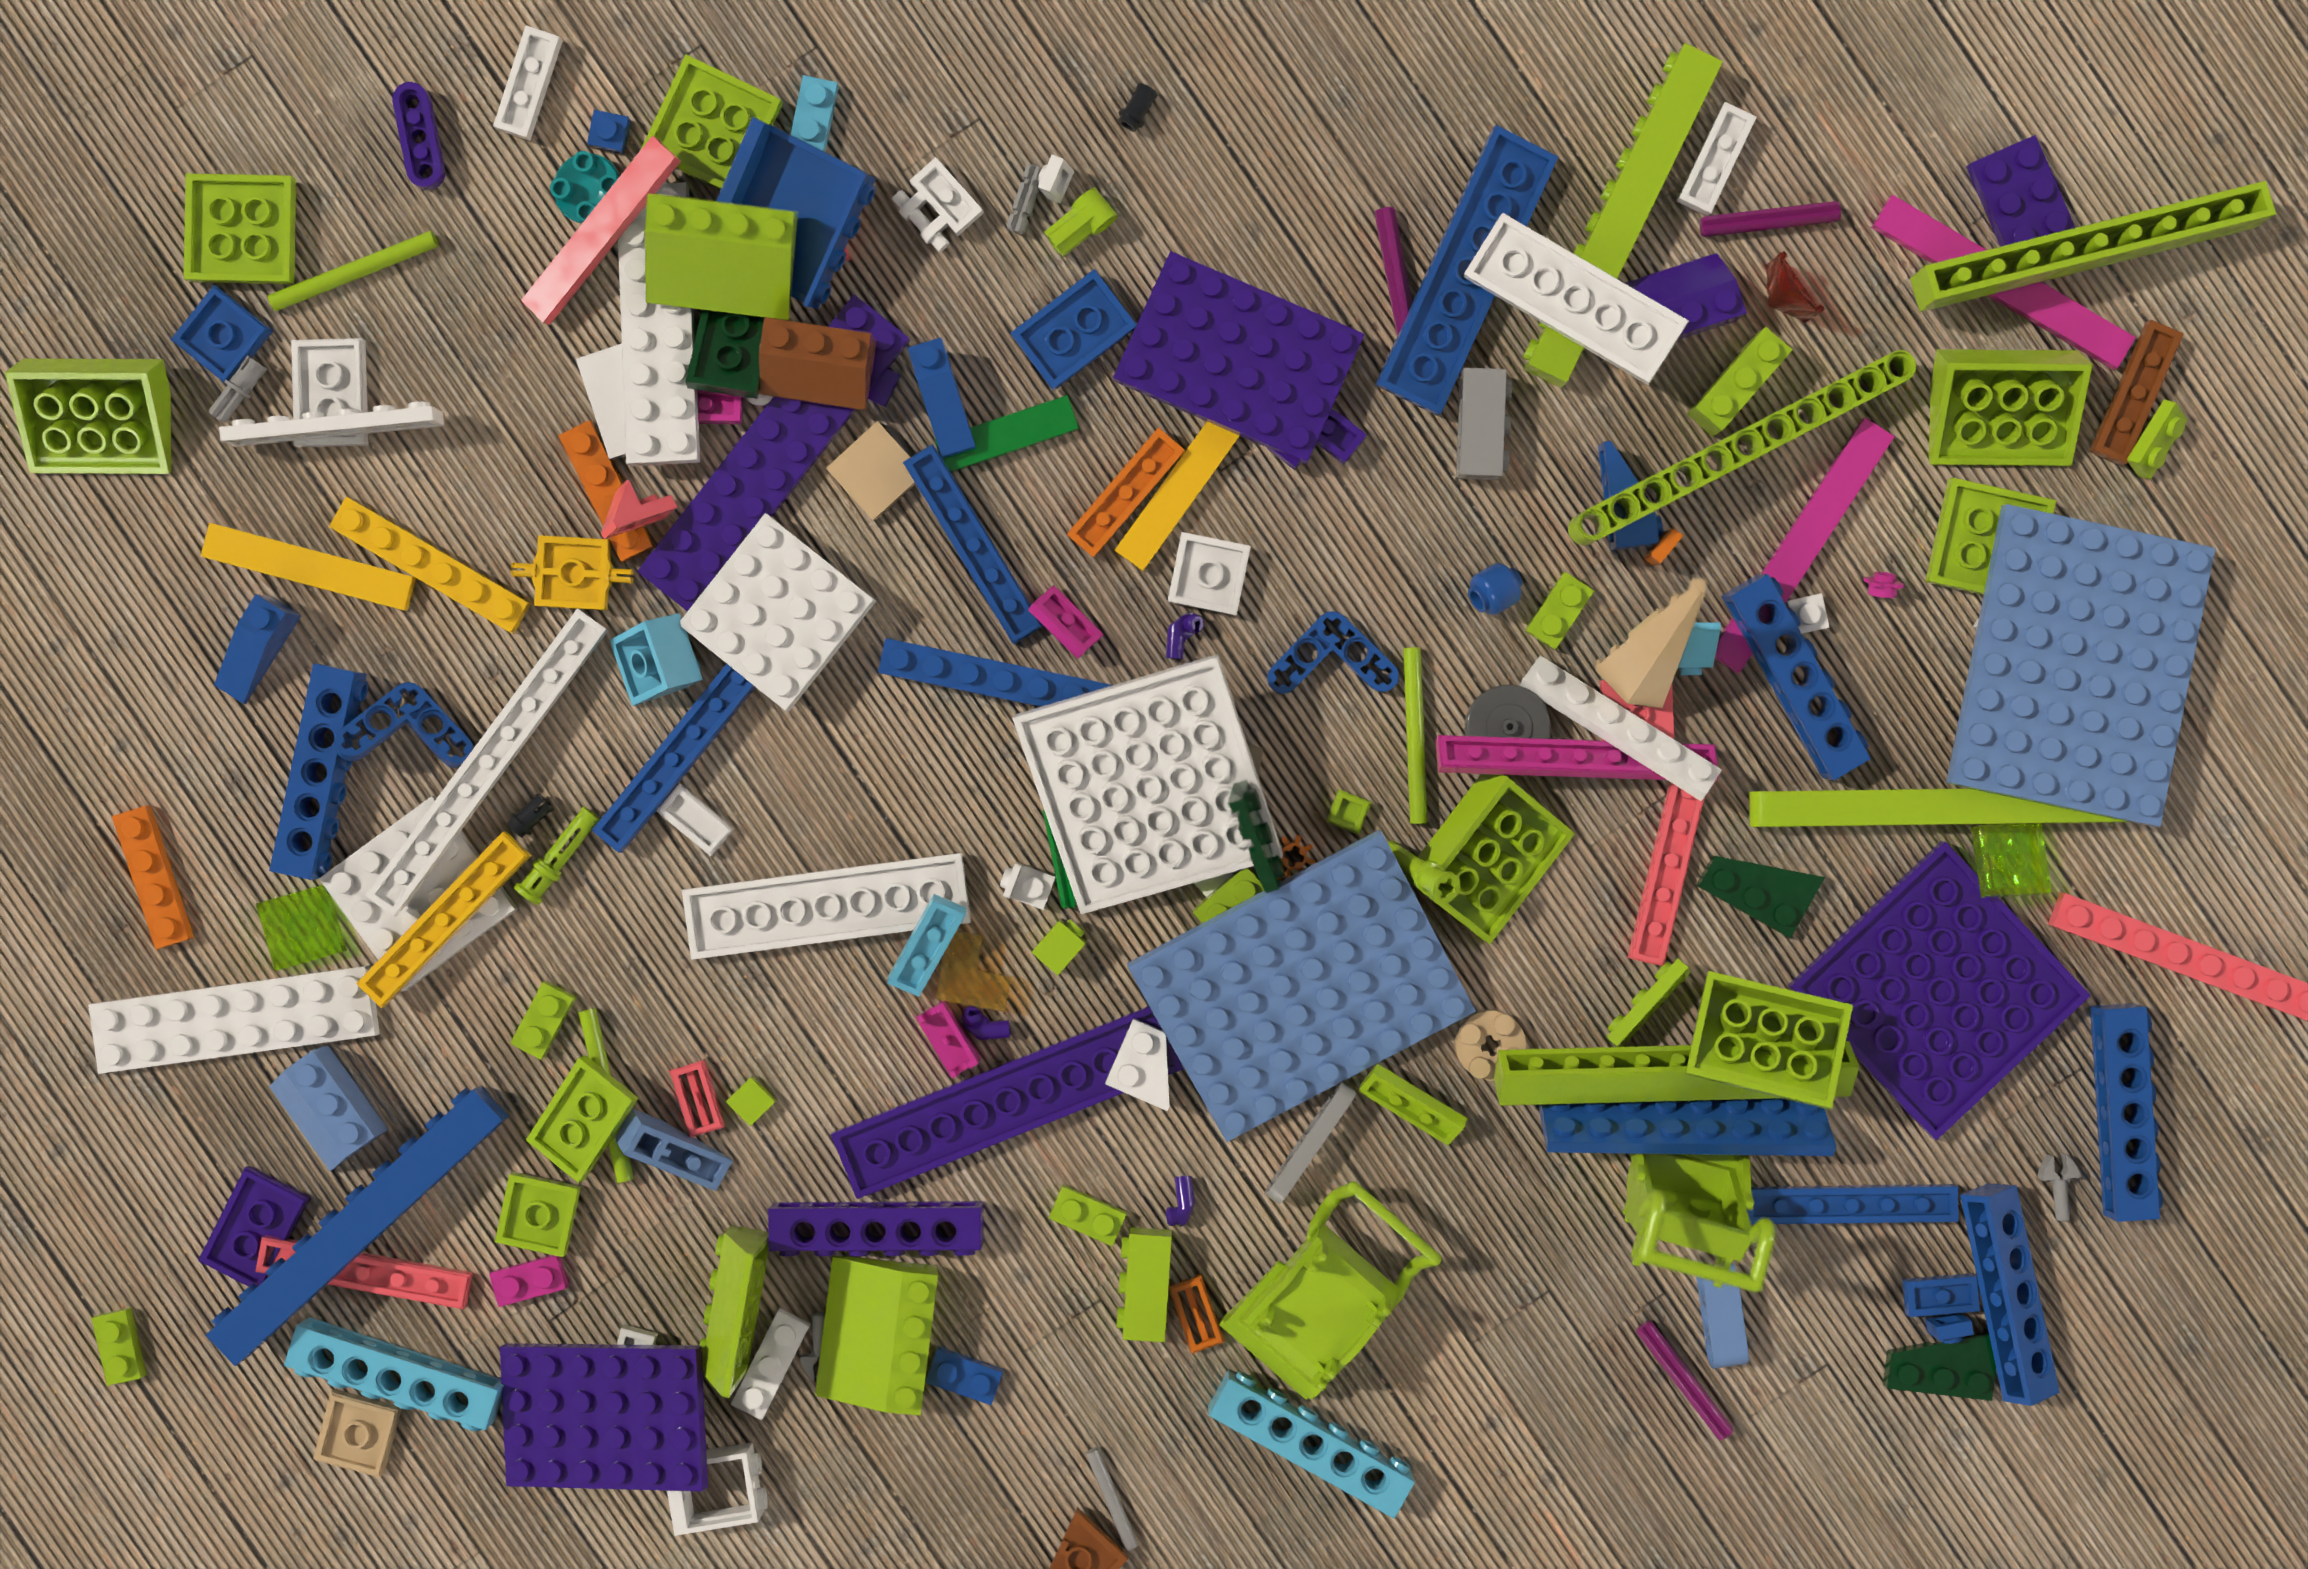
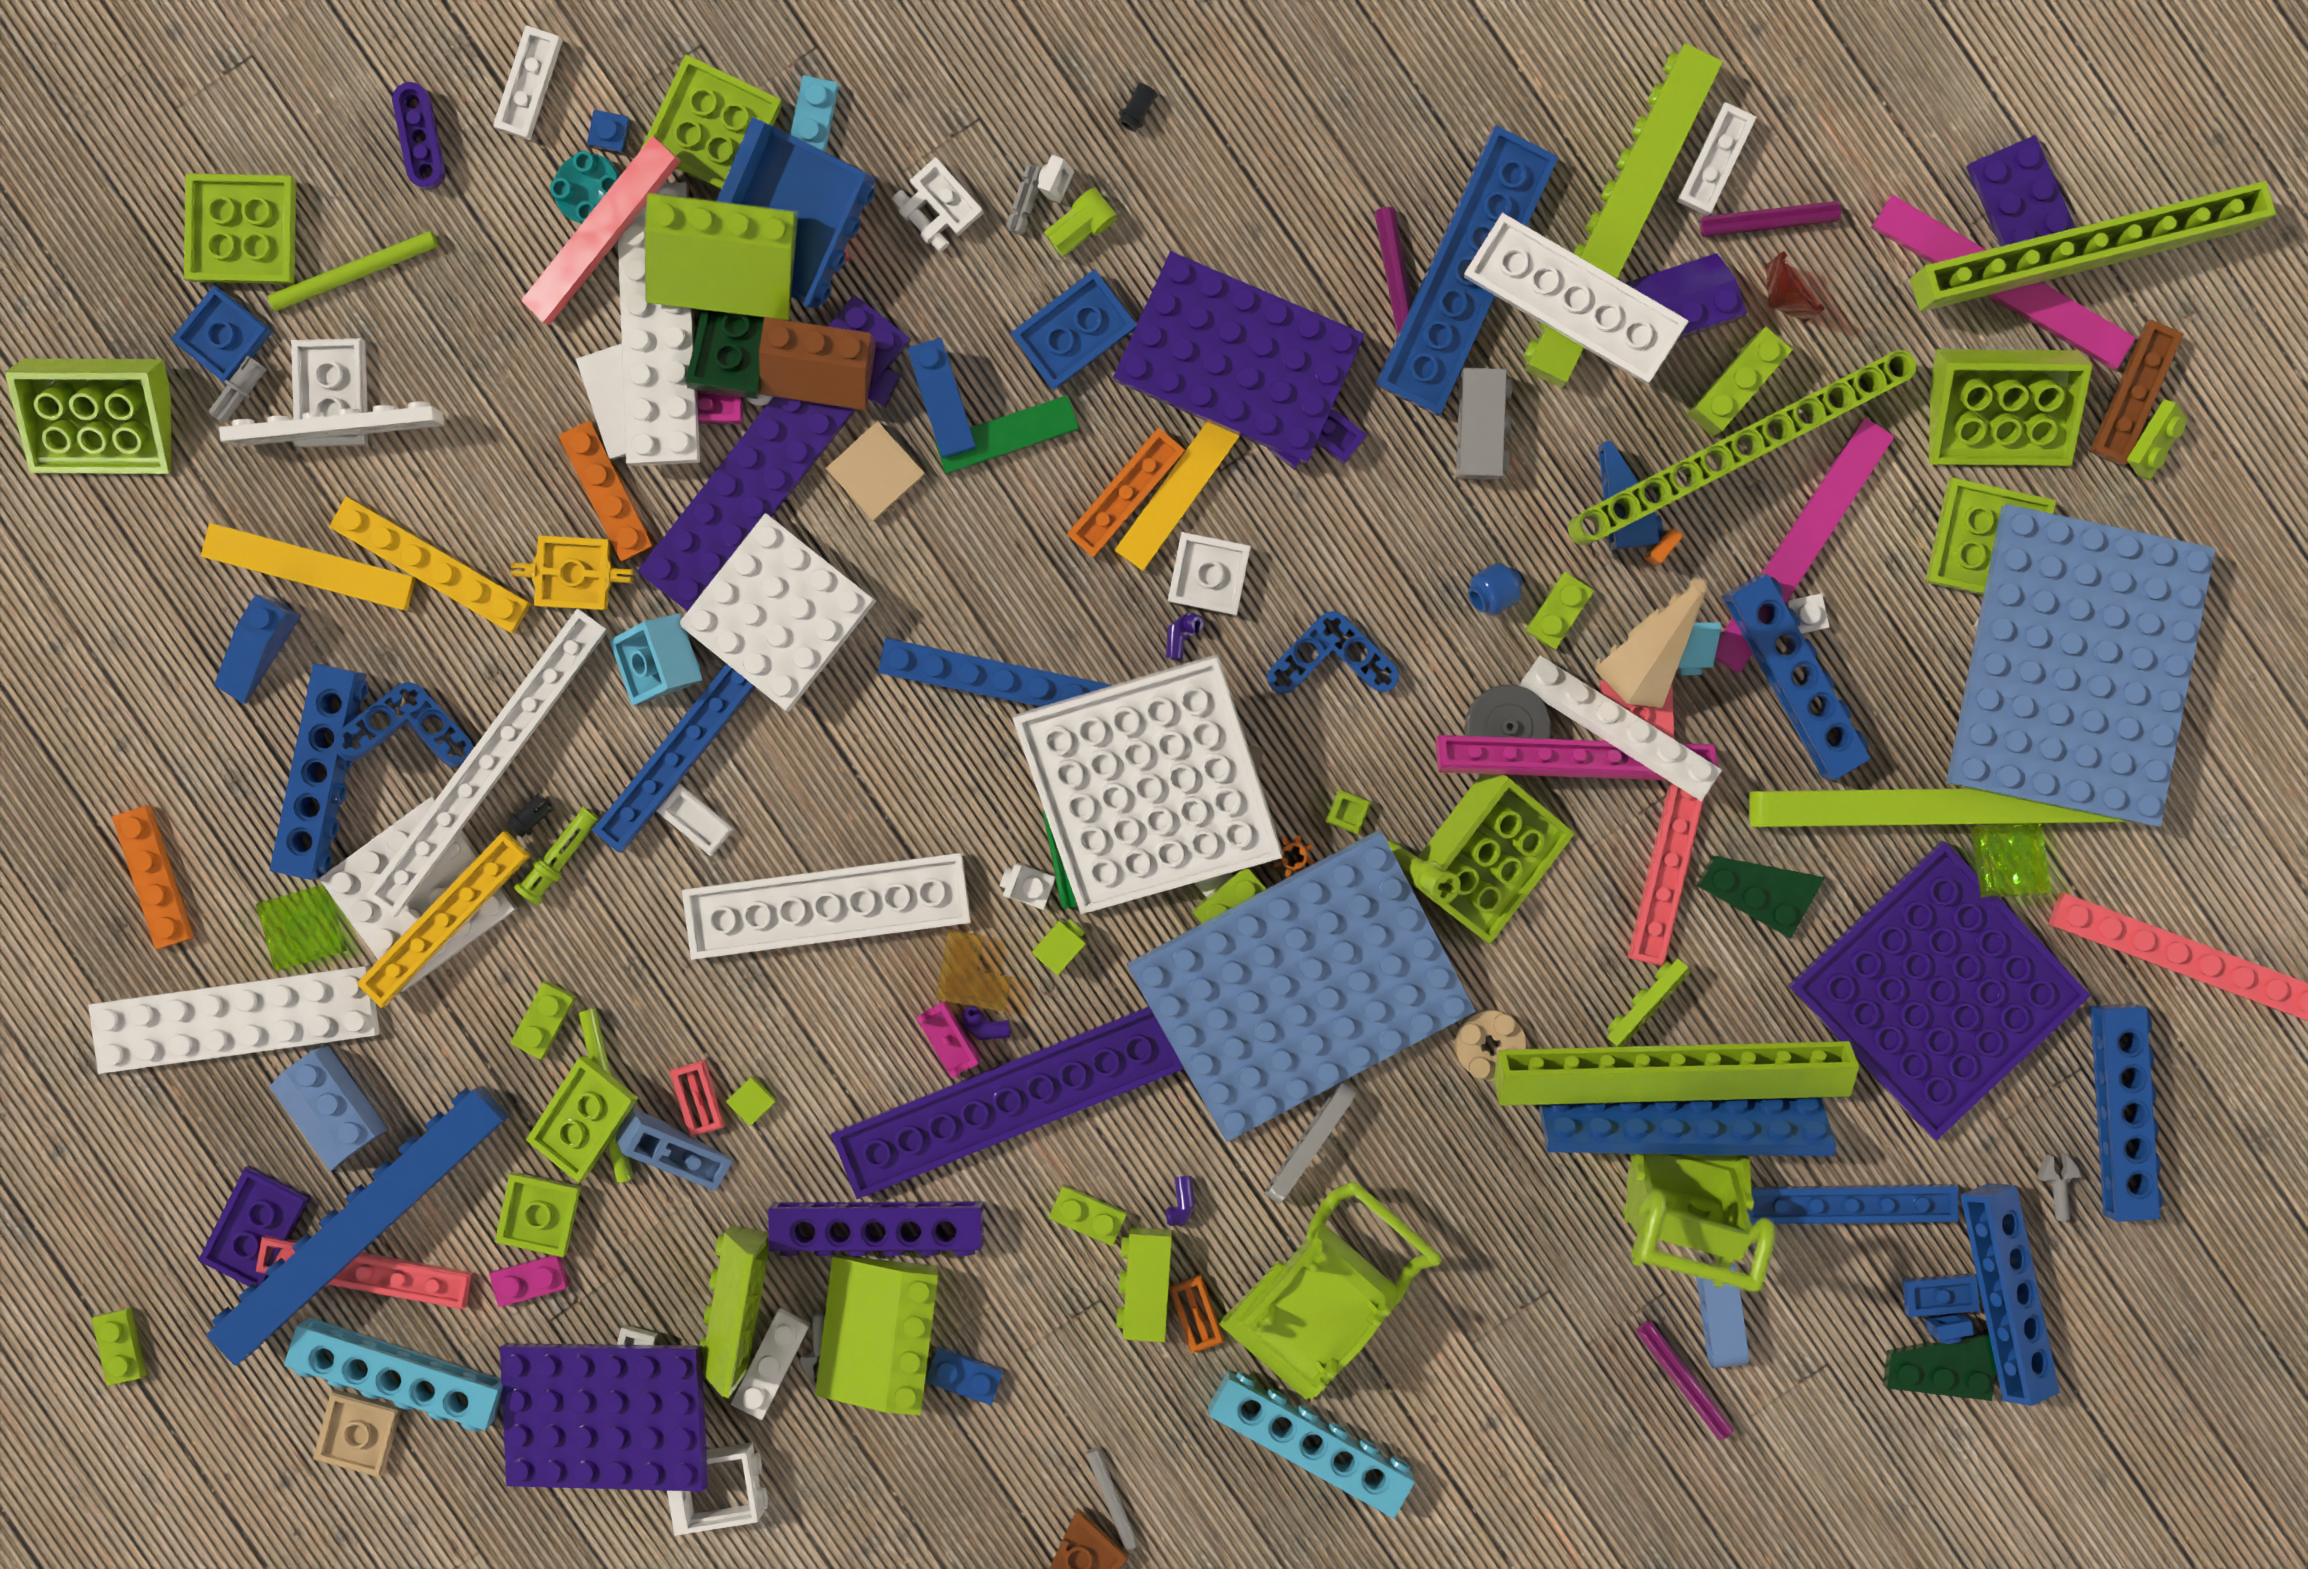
(629, 513): coral slope -> none
(926, 945): medium azure plate -> none
(972, 543): blue tile -> none
(1065, 622): dark pink plate -> none
(1142, 1065): white wing -> none
(1247, 803): dark green wing -> none
(1412, 1104): lime plate -> none
(1415, 735): lime piece -> none
(1769, 1040): lime slope -> none
(1883, 585): dark pink plate -> none

